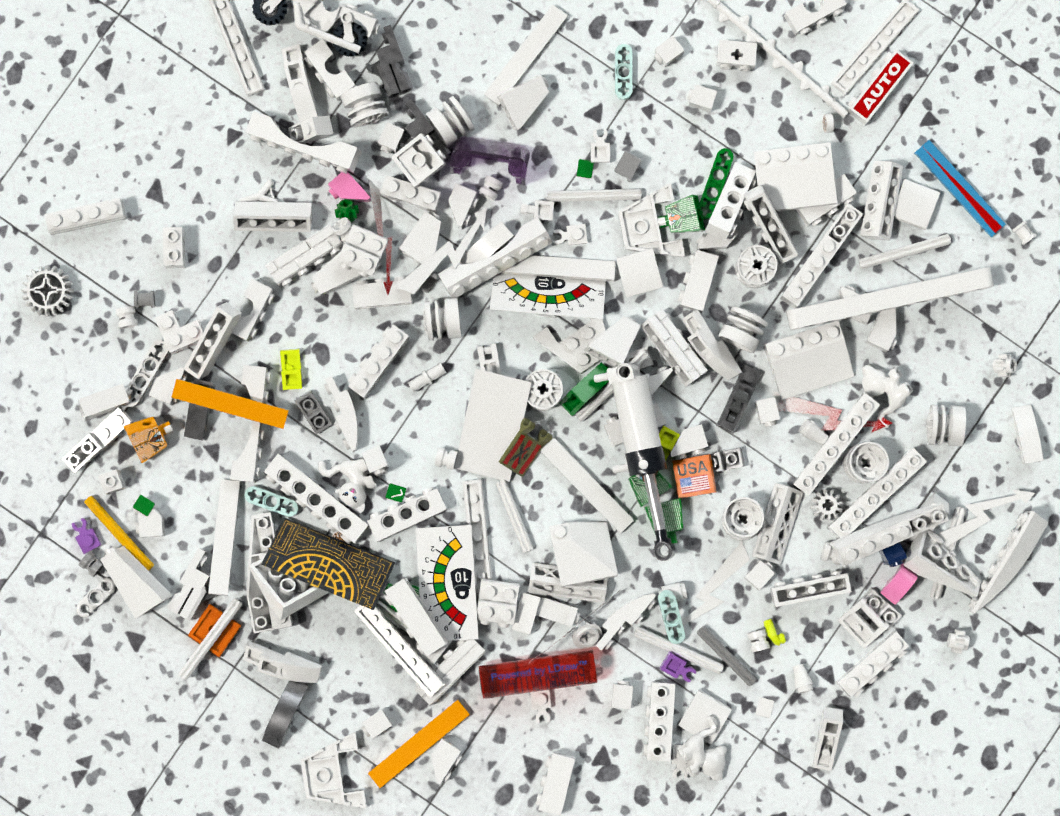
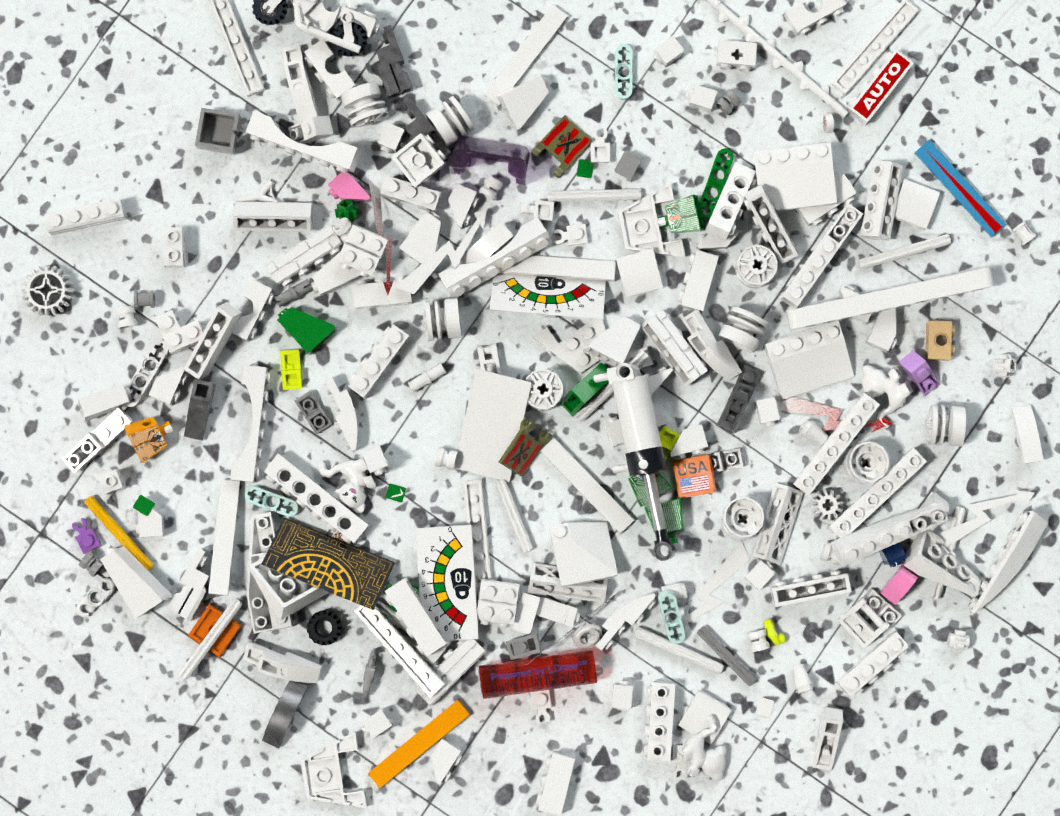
(218, 131): none -> light grey piece
(229, 404): light orange tile -> none
(293, 293): none -> light grey pin
(305, 329): none -> green slope
(313, 632): none -> black tyre
(369, 672): none -> light grey piece
(382, 532): white brick -> none
(524, 646): none -> light grey slope
(564, 143): none -> flag
(675, 665): medium lavender plate -> none
(728, 101): none -> light grey wheel
(919, 372): none -> lavender slope
(933, 350): none -> tan brick

